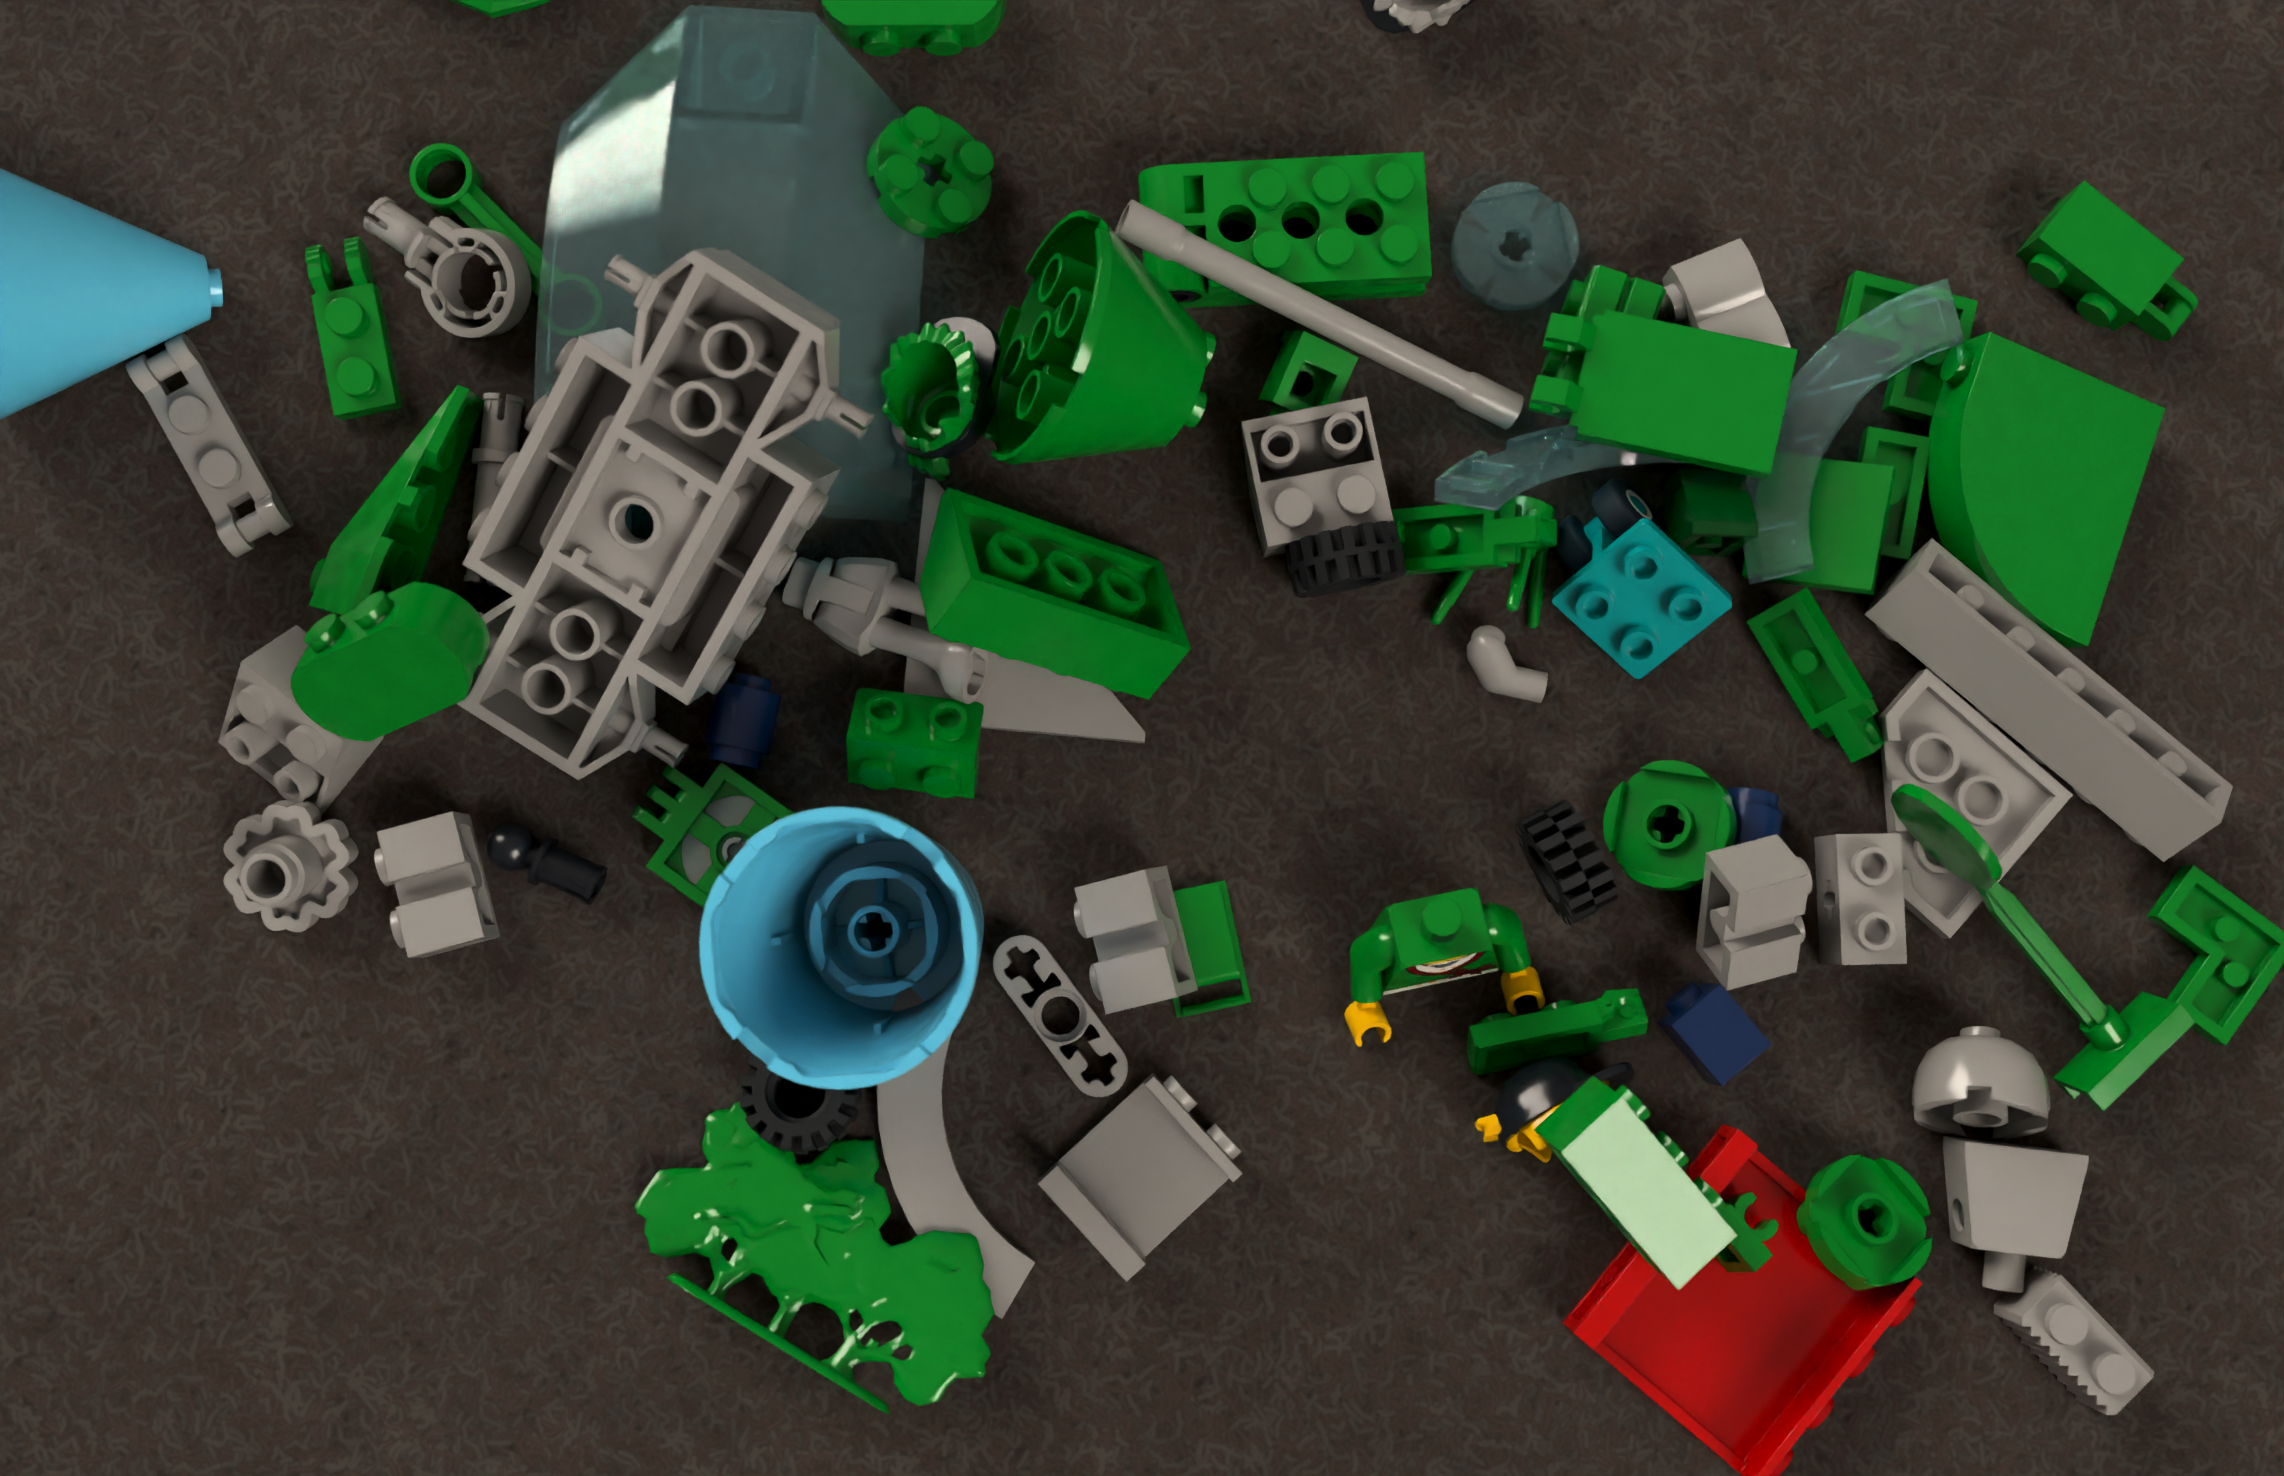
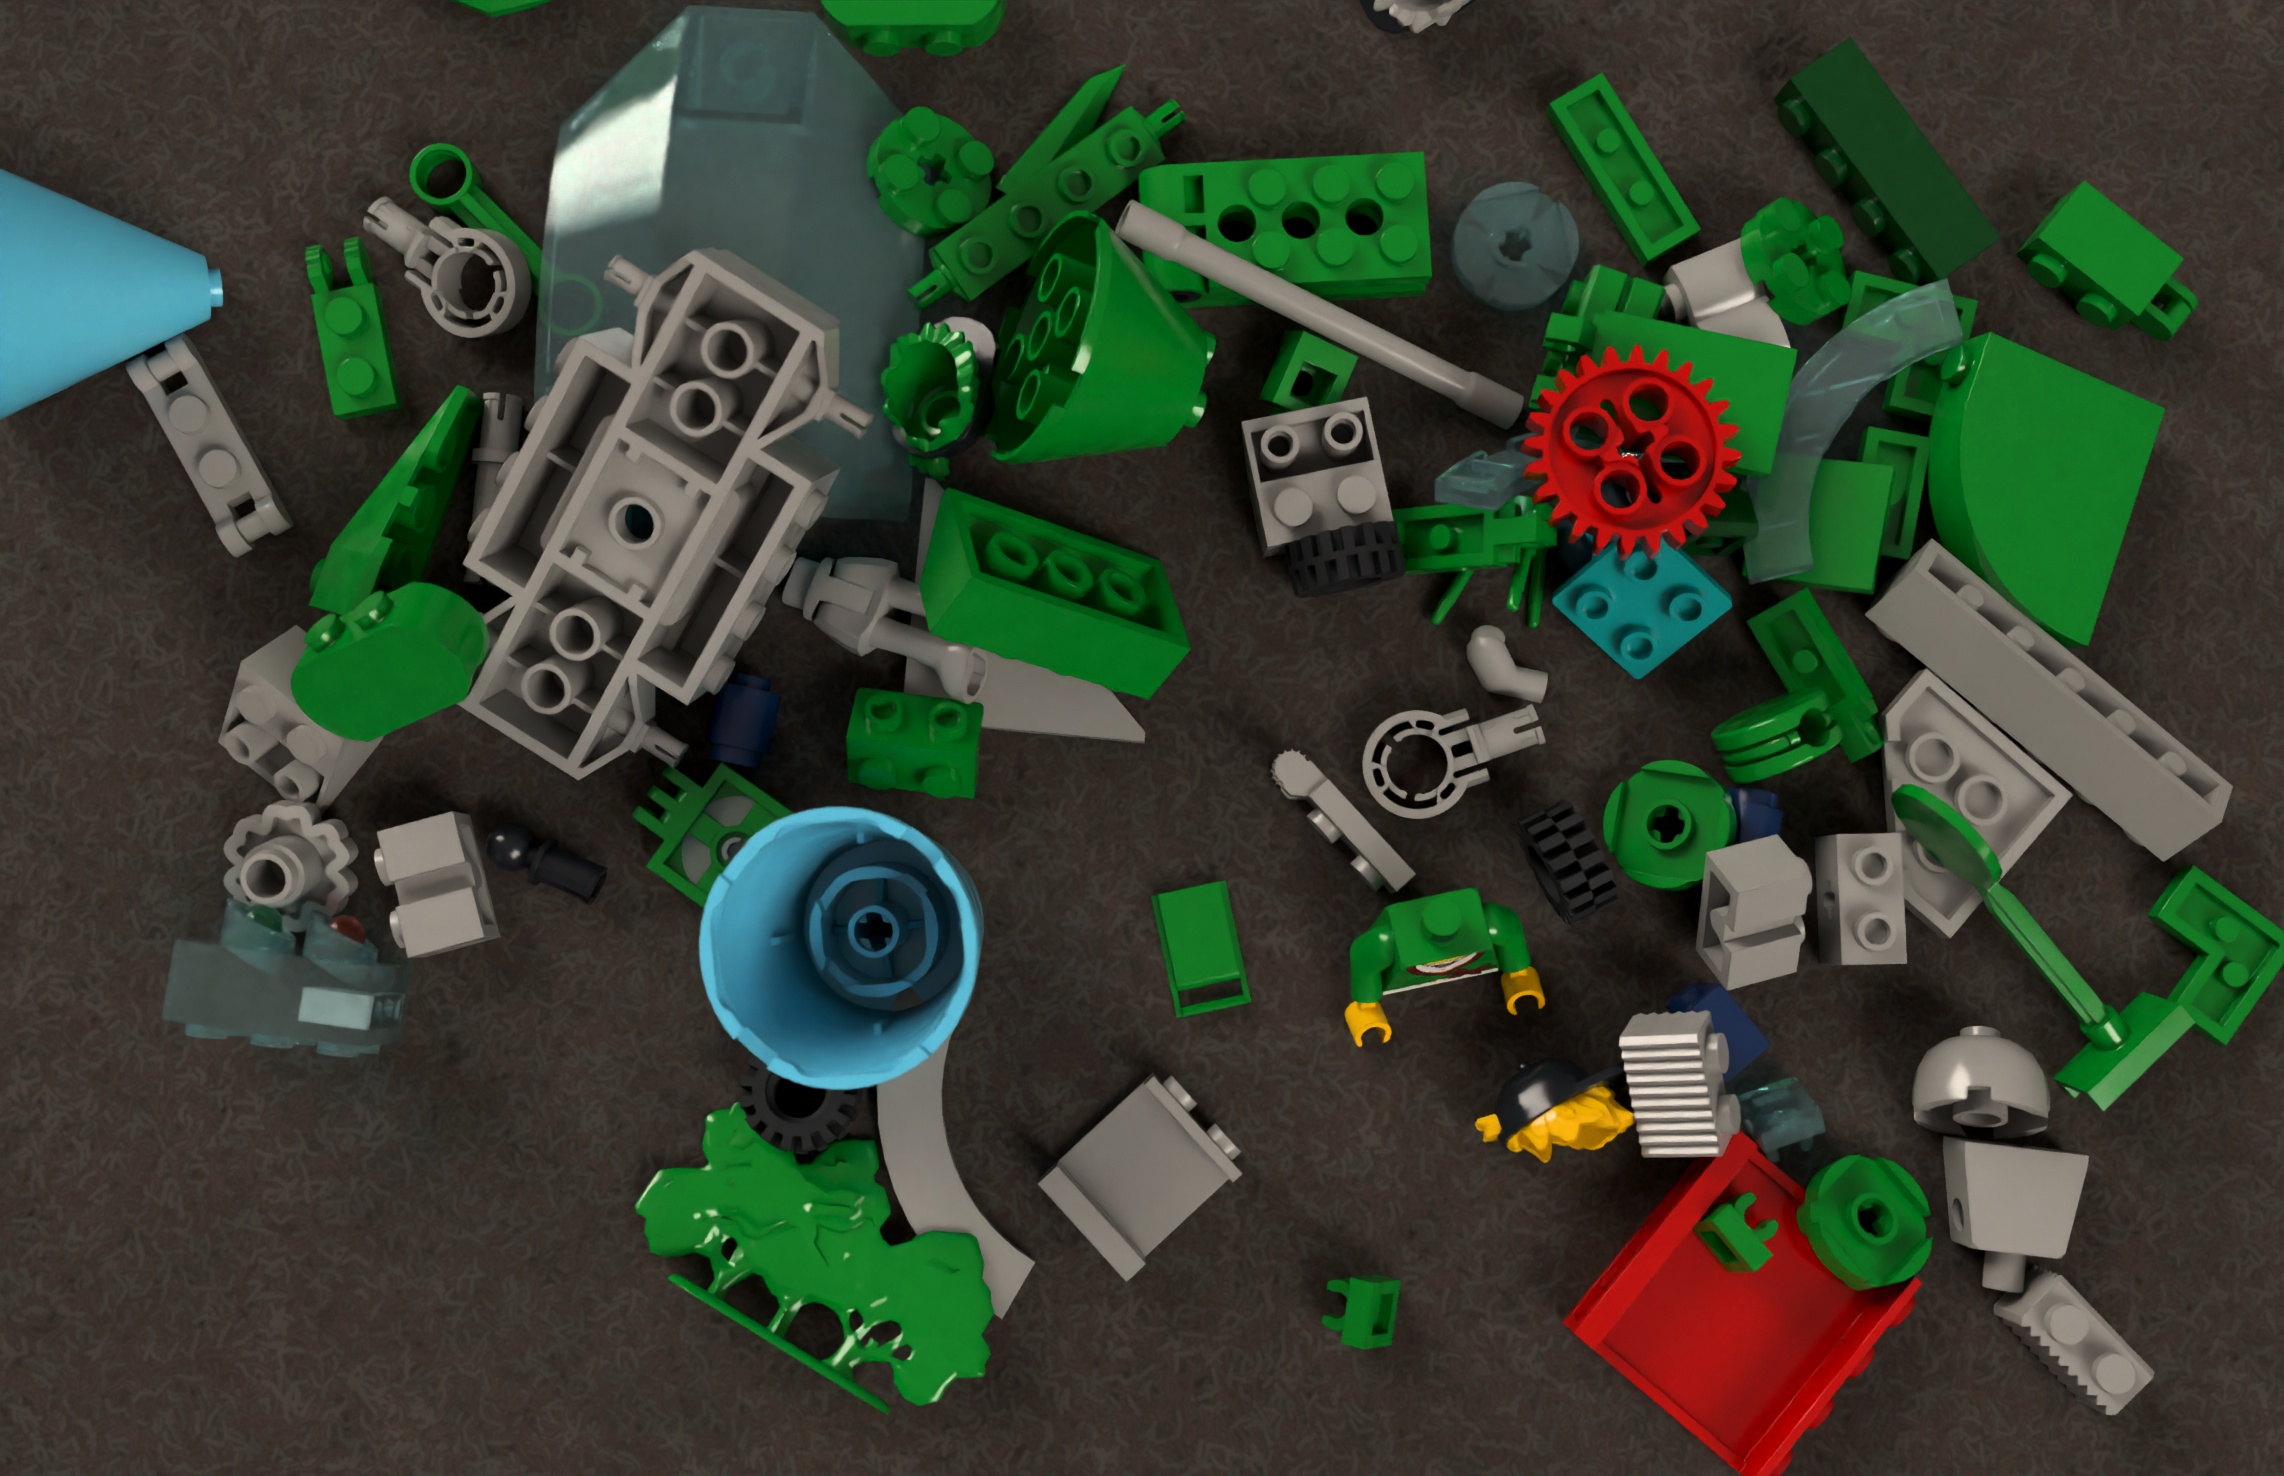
(285, 995): none -> clear light blue piece
(1020, 220): none -> green plate
(1065, 130): none -> green bar
(1077, 1063): light grey beam -> none
(1135, 939): light grey brick -> none
(1337, 818): none -> light grey hinge
(1368, 1312): none -> green tile
(1487, 740): none -> light grey pin
(1556, 1031): green hinge -> none
(1622, 170): none -> green plate
(1638, 1179): brick -> none
(1679, 1085): none -> light grey brick
(1684, 429): none -> red gear
(1777, 735): none -> green head
(1781, 1116): none -> clear light blue tile
(1796, 260): none -> green plate
(1883, 166): none -> dark green brick

